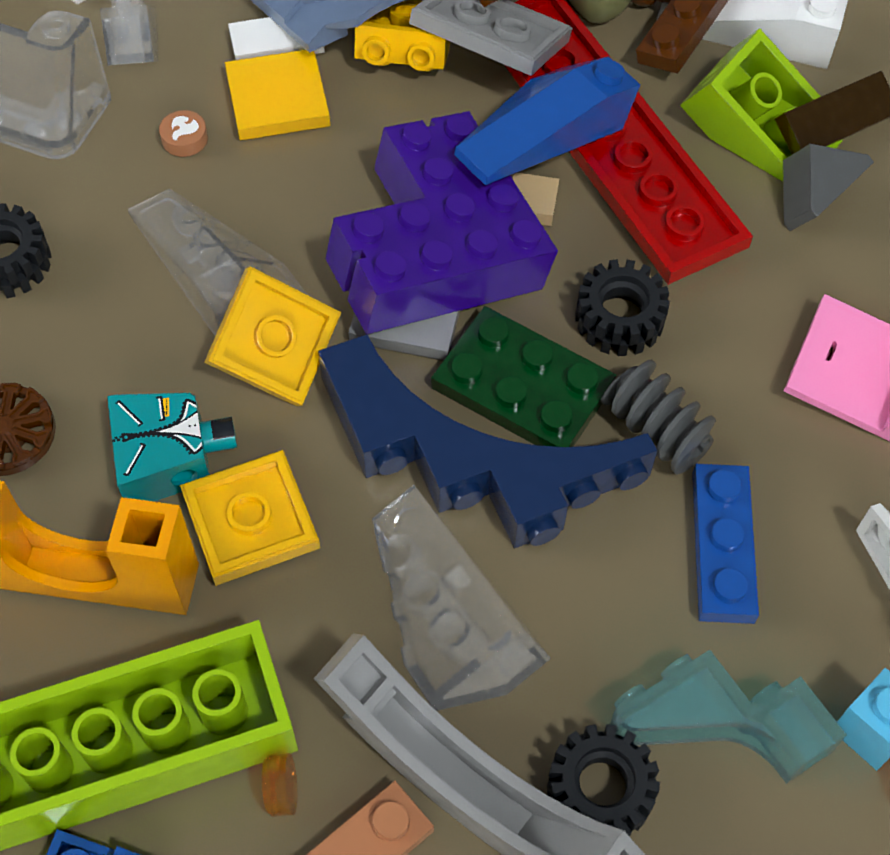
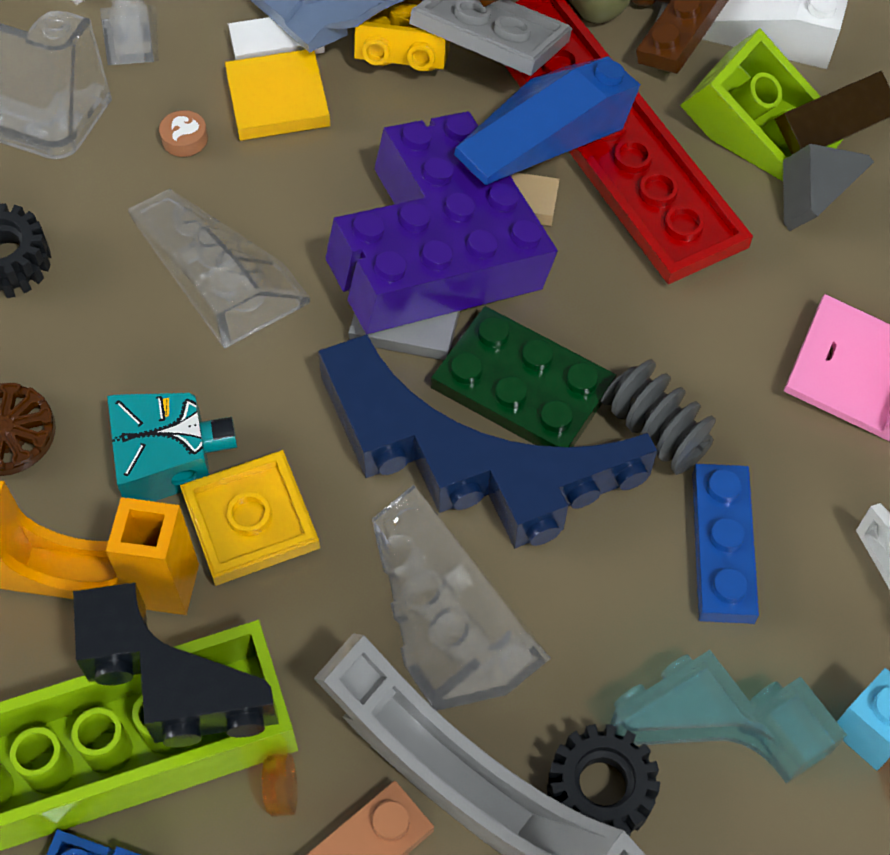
(180, 690): none -> black arch
(272, 336): yellow plate -> none
(628, 285): black tyre -> none

